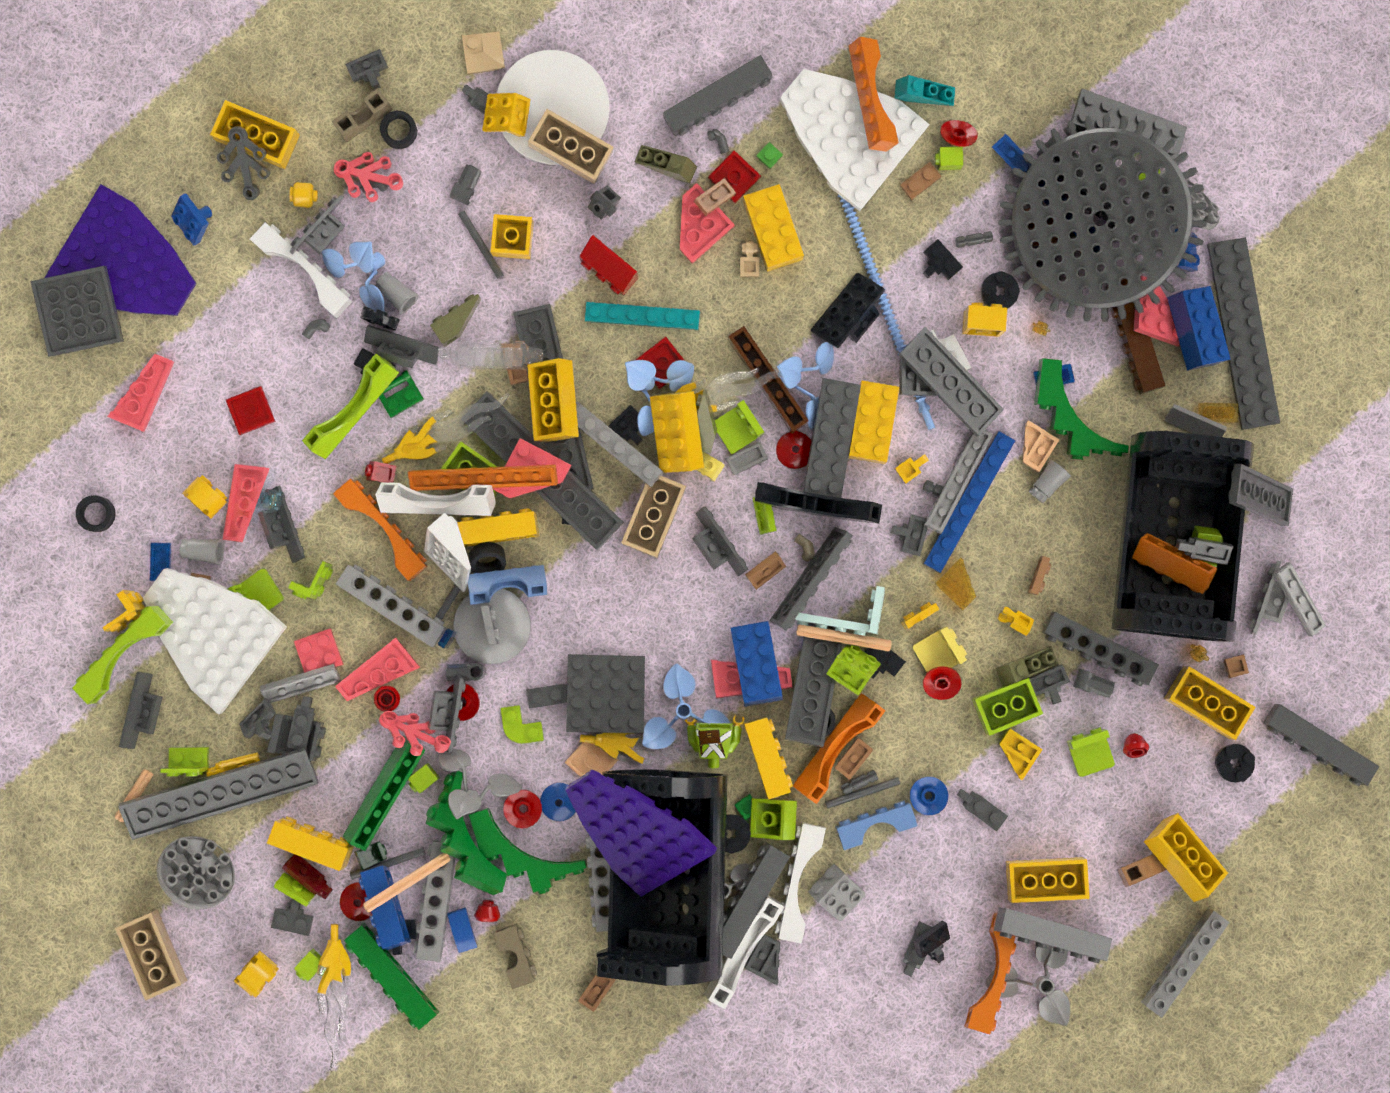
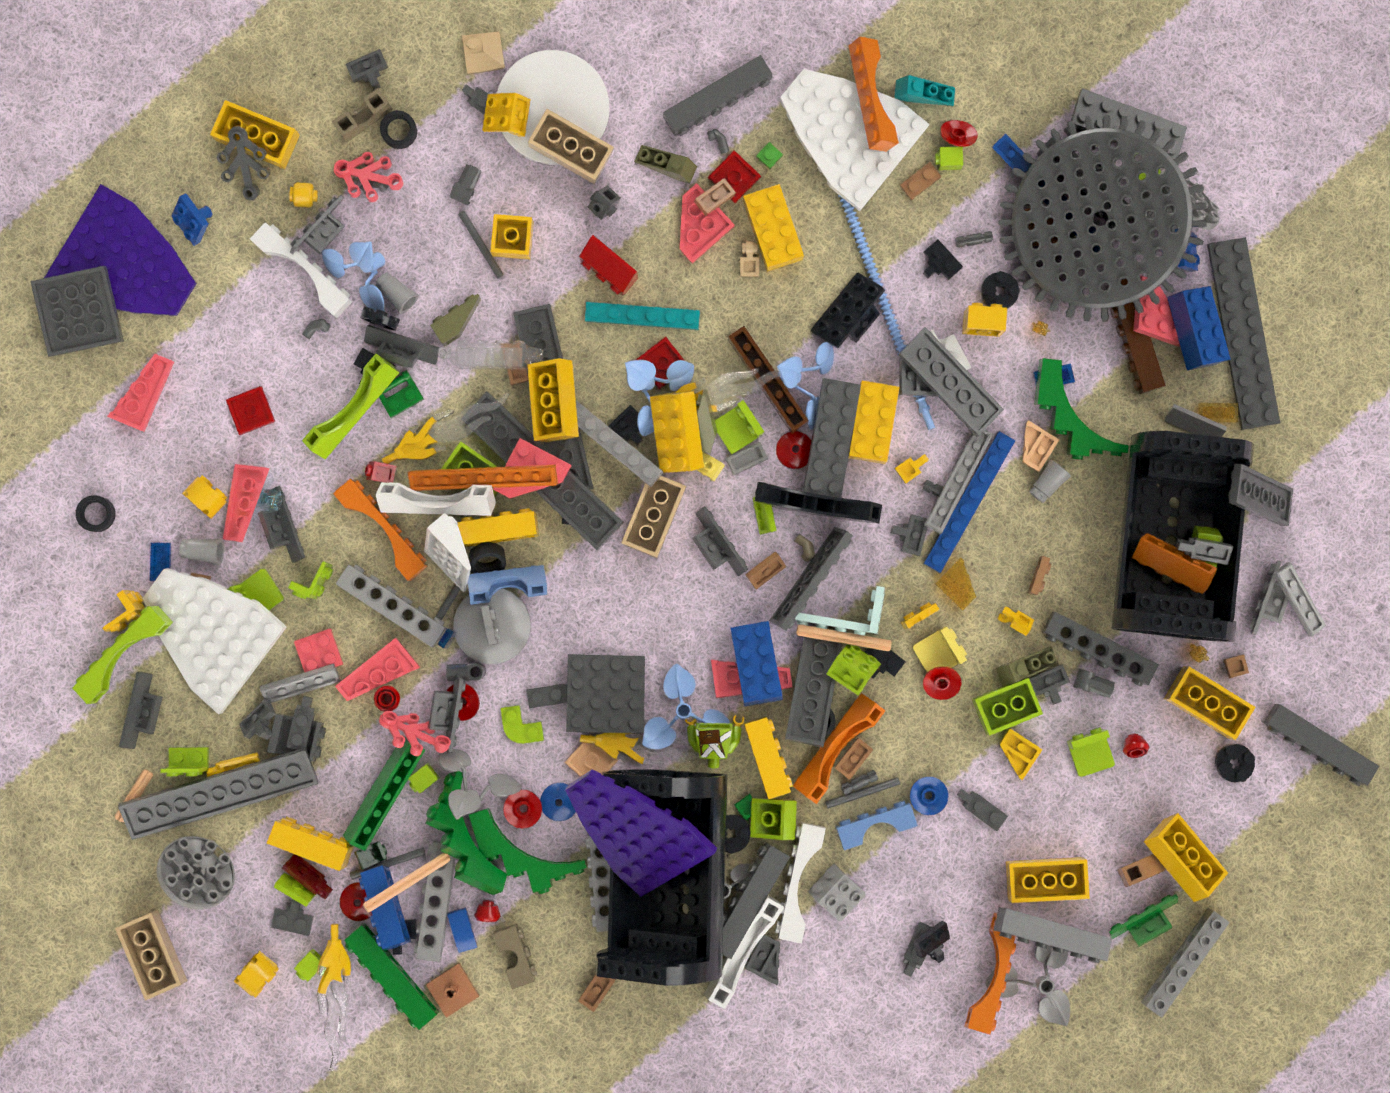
(452, 990): none -> nougat tile
(1147, 924): none -> green bracket

